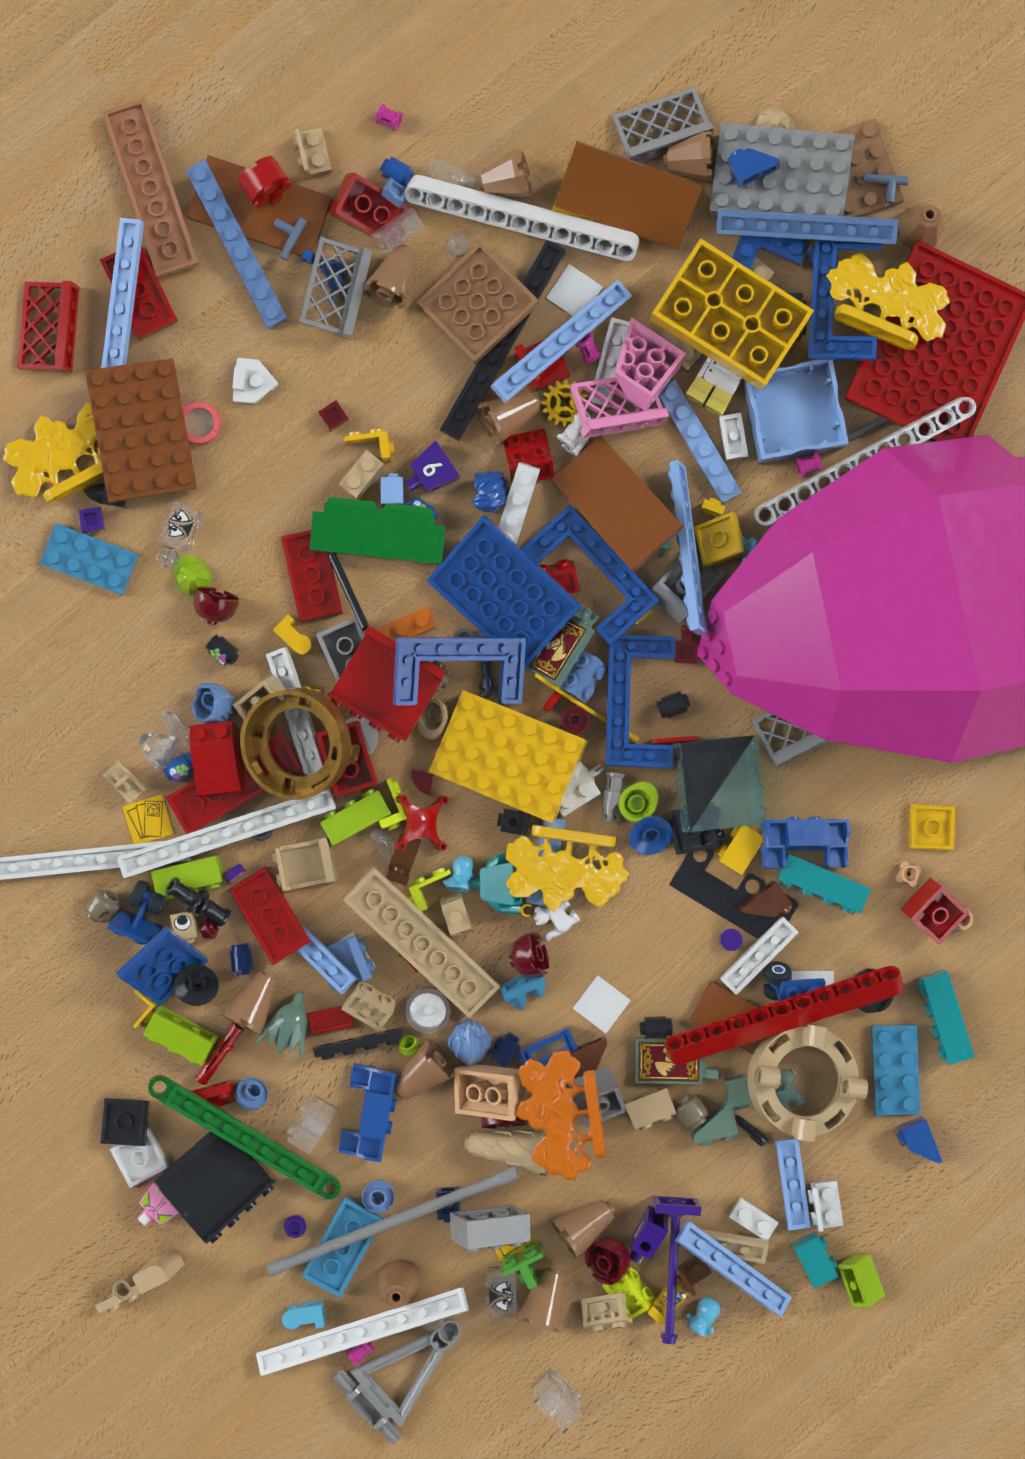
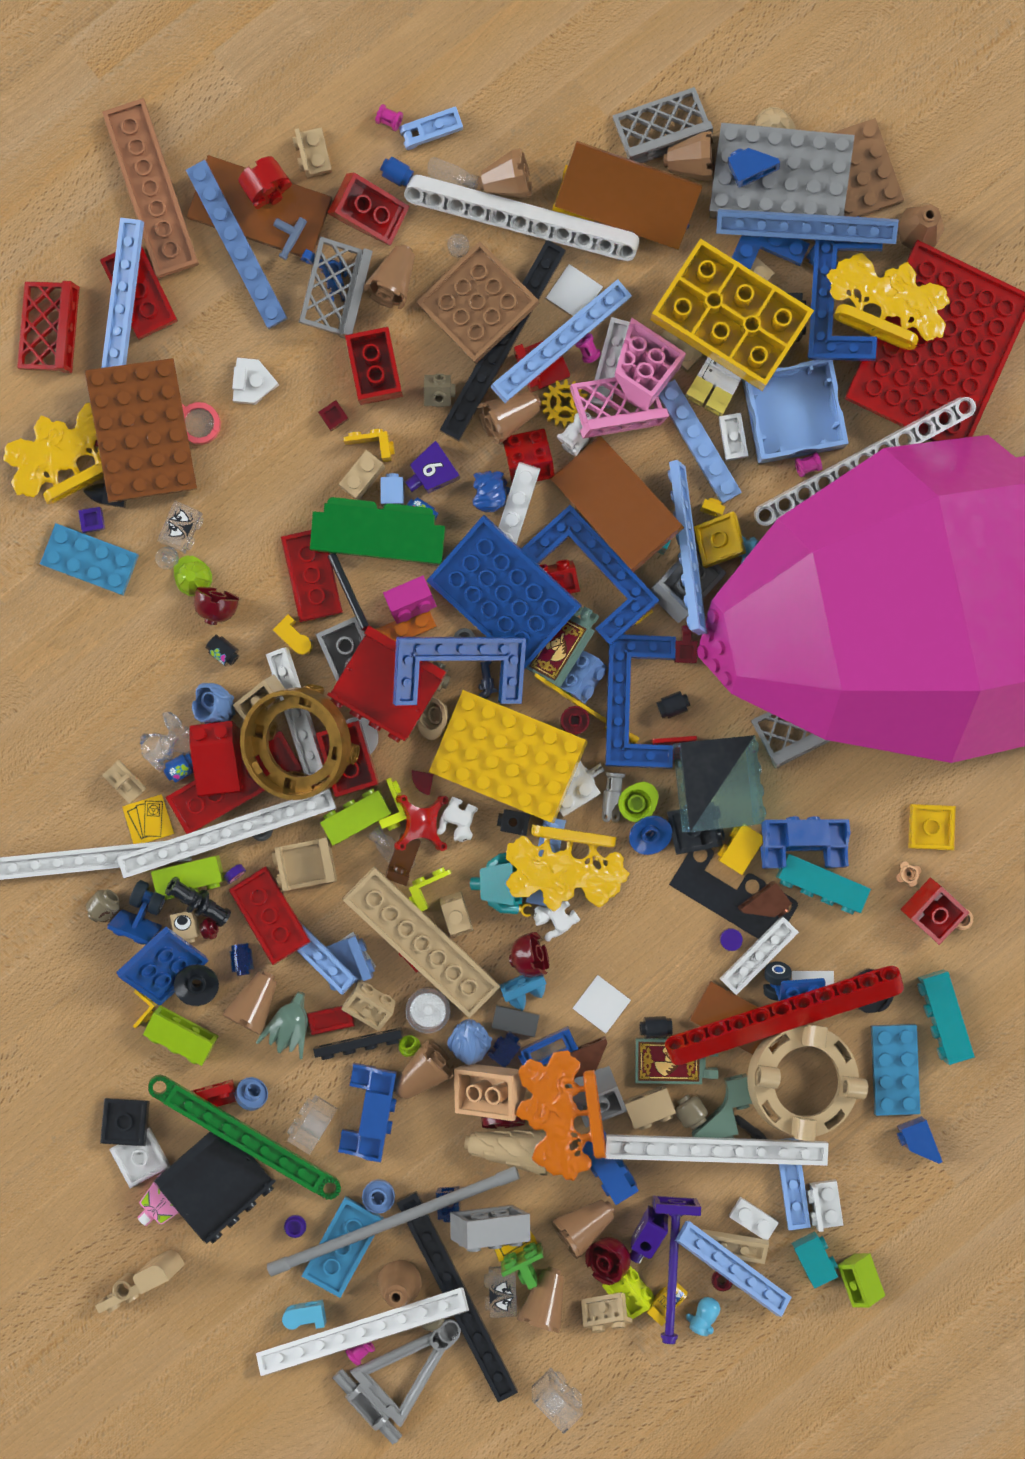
(224, 1046): red pin -> none
(374, 366): none -> red brick
(393, 192): medium blue tile -> none
(398, 230): clear brick -> none
(409, 599): none -> dark pink brick
(431, 127): none -> light blue plate
(438, 390): none -> dark tan brick
(459, 817): none -> white animal
(462, 872): medium azure animal -> none
(469, 1321): none -> black plate
(515, 1021): none -> dark grey tile
(552, 702): red tile -> none
(614, 1175): none -> blue wedge
(692, 1272): reddish brown bracket -> none
(716, 1149): none -> white plate
(718, 1285): none -> dark red plate
(788, 1090): clear light blue animal -> none
(866, 428): dark grey piece -> none
(890, 180): sand blue piece -> none

